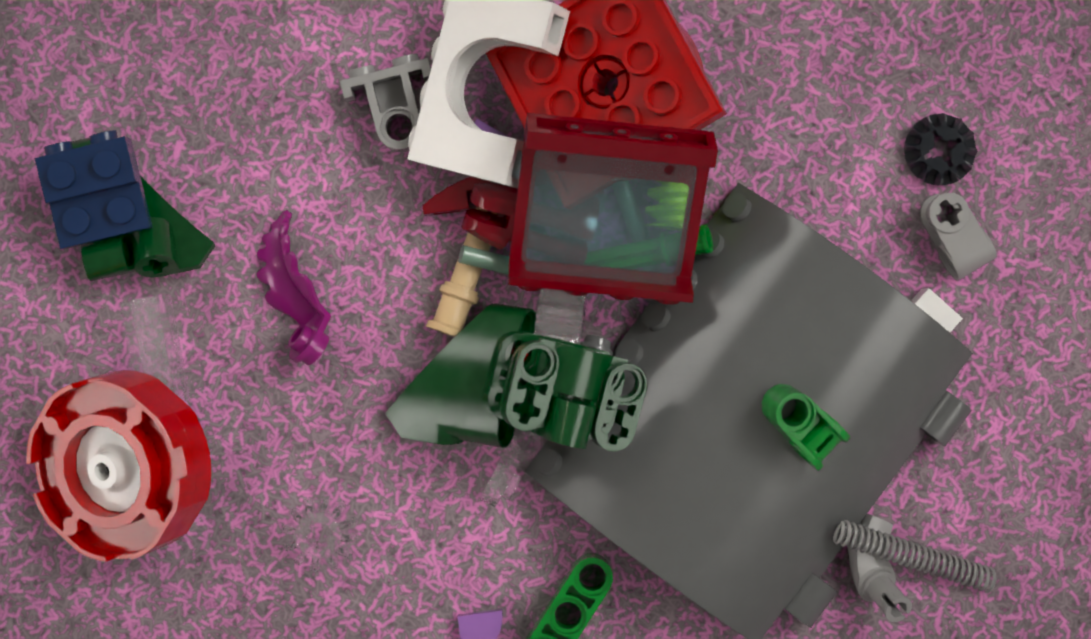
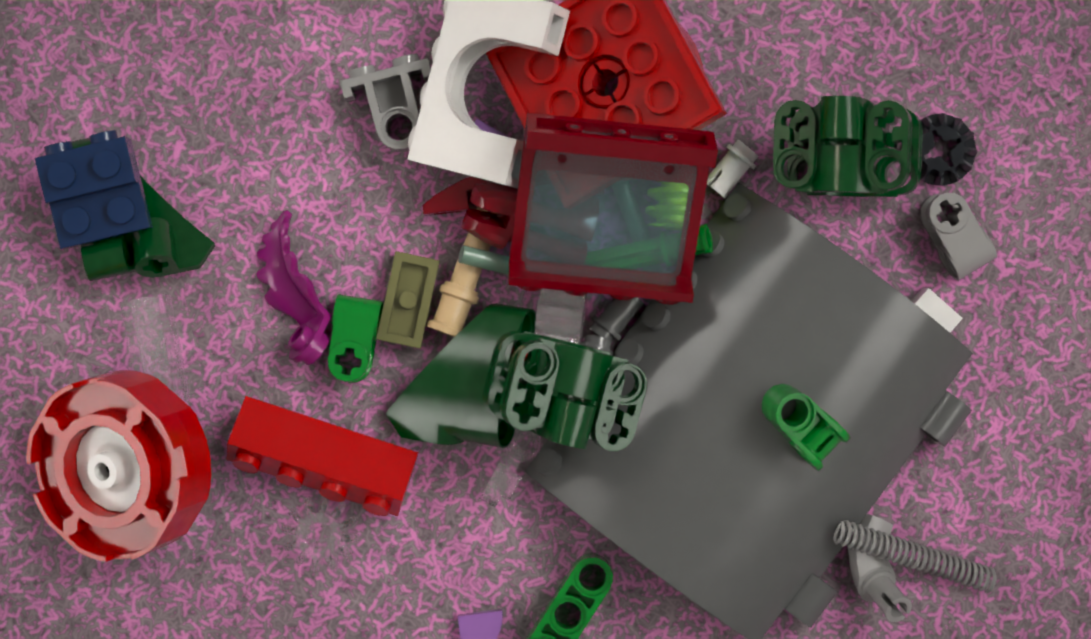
(320, 457): none -> red brick
(354, 328): none -> green piece
(408, 299): none -> olive plate
(615, 318): none -> dark grey pin
(731, 168): none -> white pin
(847, 147): none -> dark green piece

